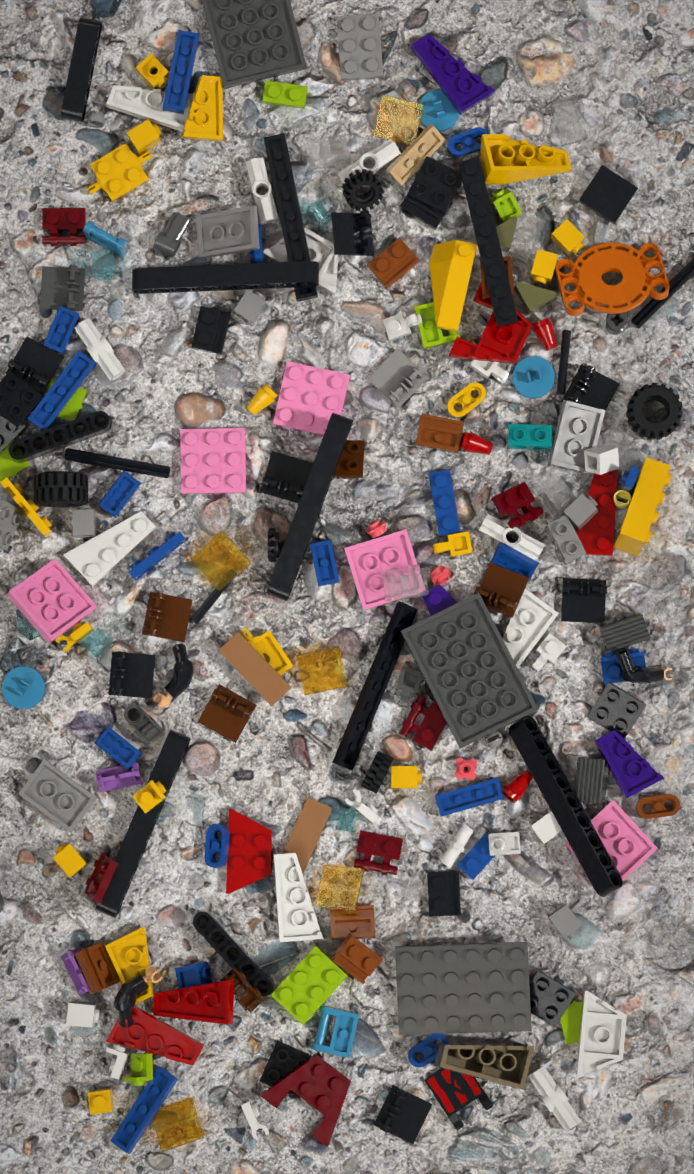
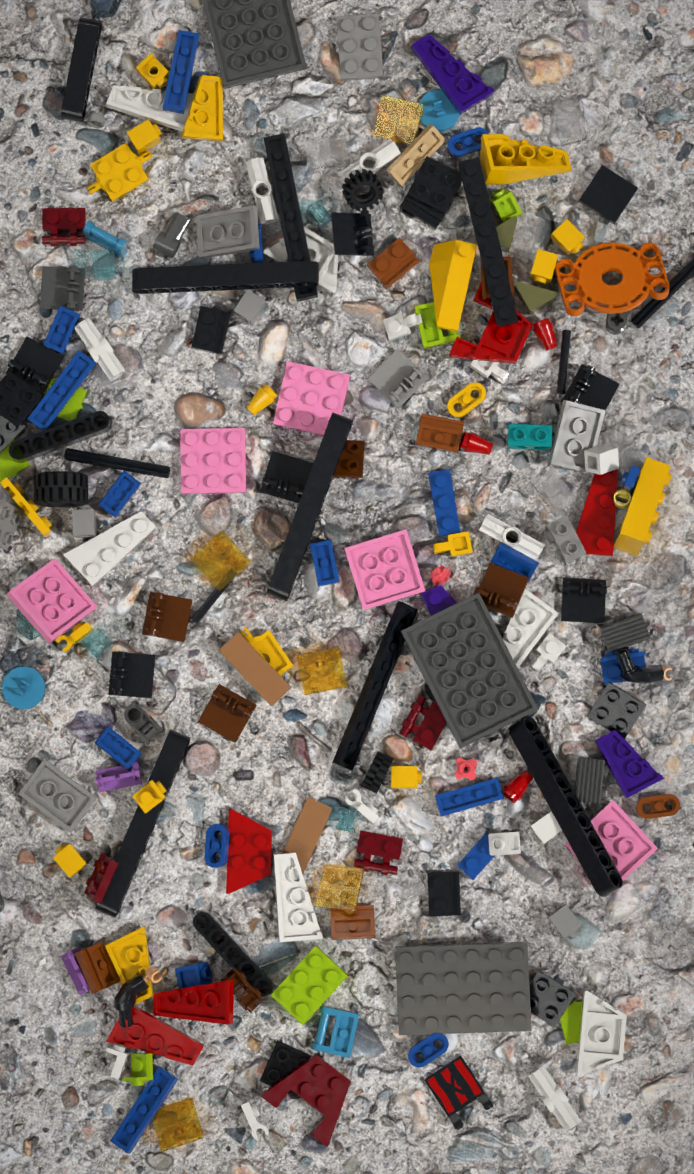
(82, 1014): white brick -> none
(101, 1101): yellow brick -> none
(156, 555): blue plate -> none
(181, 677): black arm -> none
(273, 544): black gear -> none
(285, 94): lime plate -> none
(356, 958): dark orange plate -> none
(376, 528): coral plate -> none
(402, 1114): black hinge -> none
(405, 584): clear brick -> none
(408, 682): dark grey plate -> none
(456, 846): white pin -> none
(491, 1063): dark tan wedge -> none
(514, 499): dark red plate -> none
(533, 377): dark azure piece -> none
(581, 510): light grey brick -> none
(664, 396): black tyre -> none

